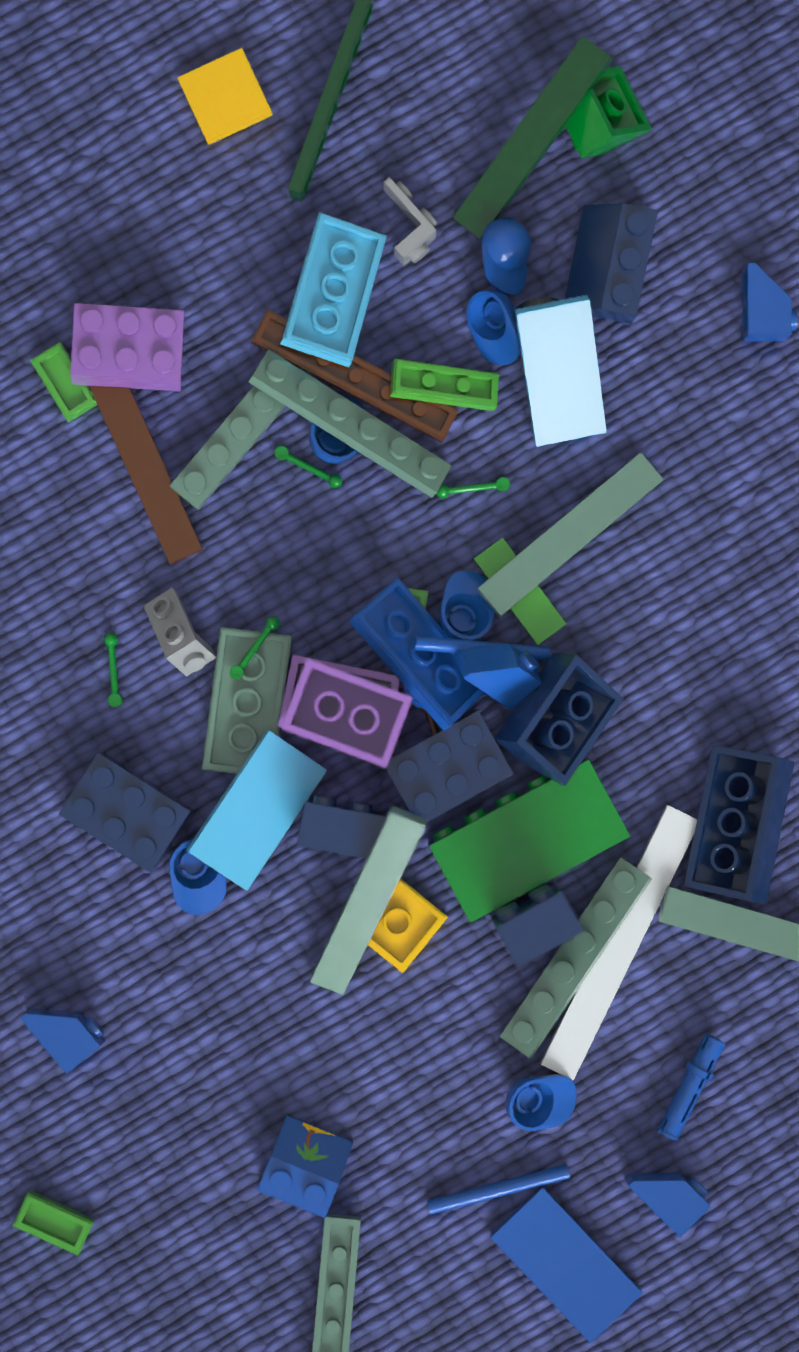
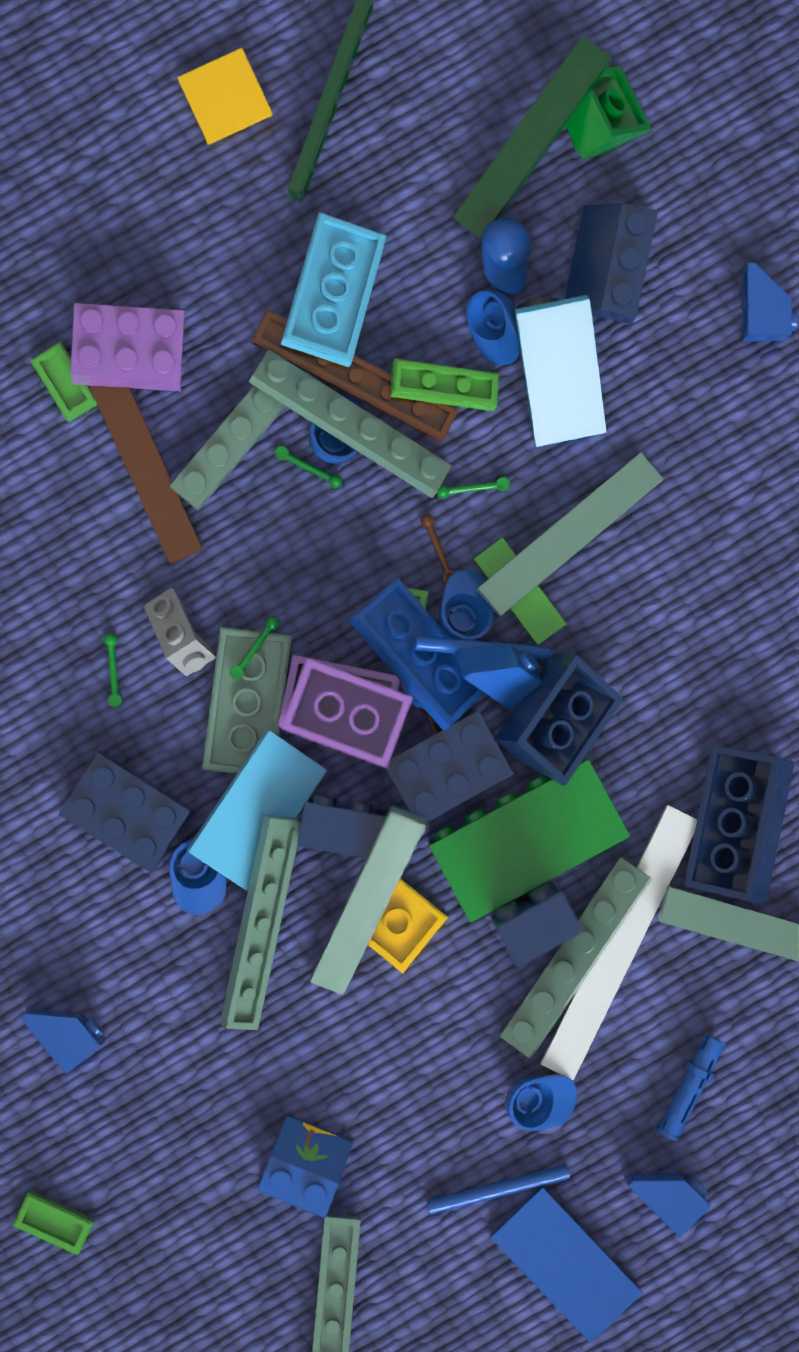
(260, 922): none -> sand green plate
(416, 244): light grey bracket -> none
(427, 522): none -> reddish brown hinge

